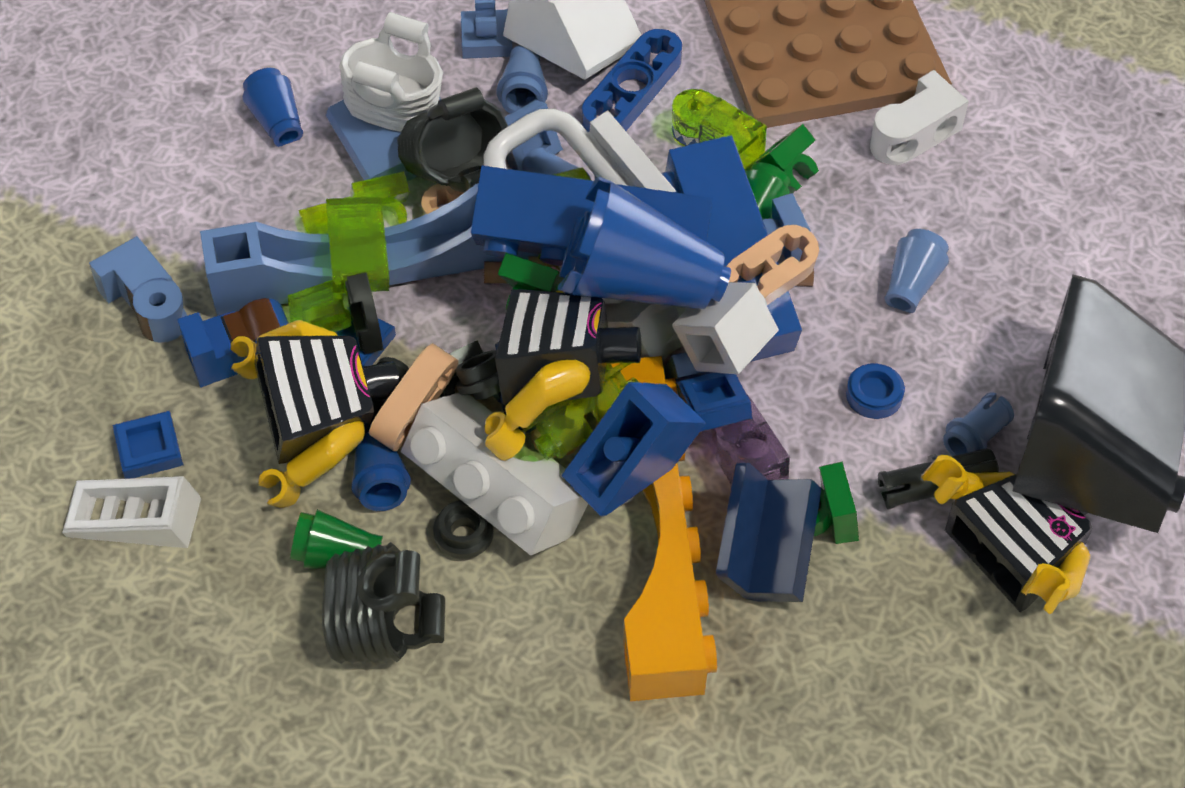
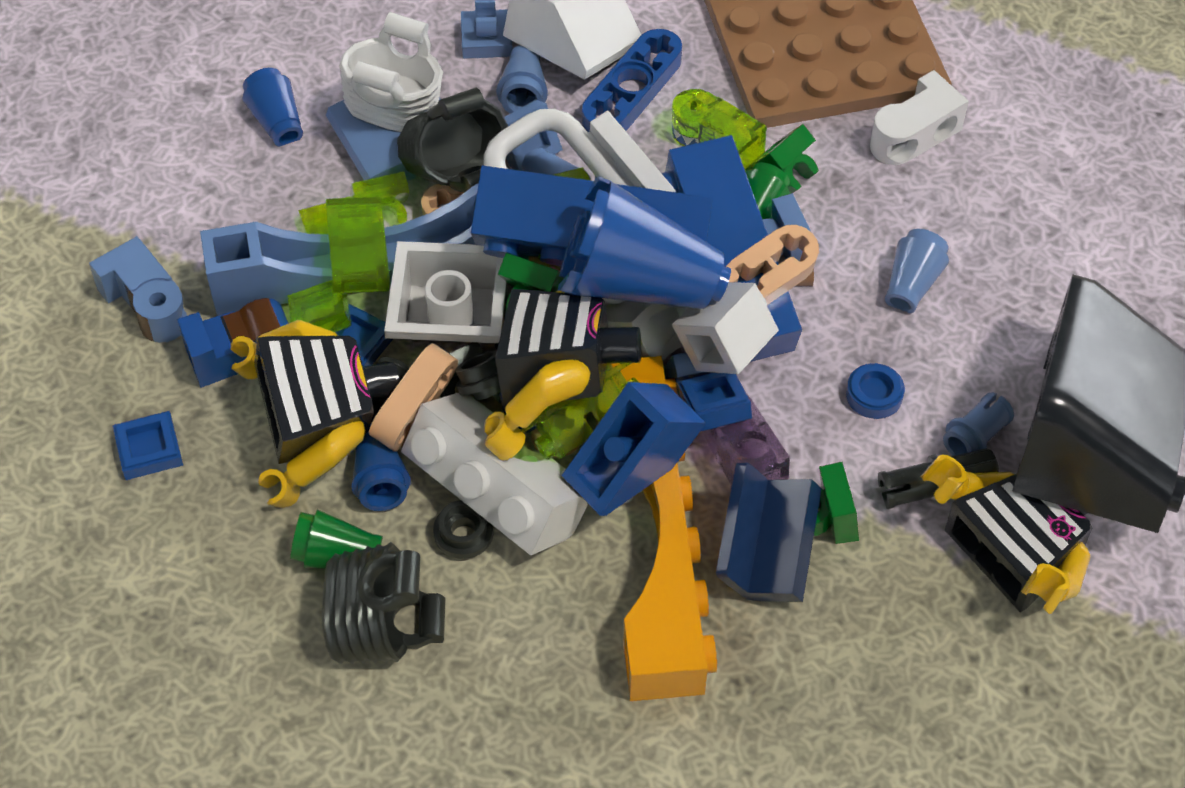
(168, 521): white slope -> none
(363, 313): pearl dark grey tile -> none
(446, 294): none -> white slope

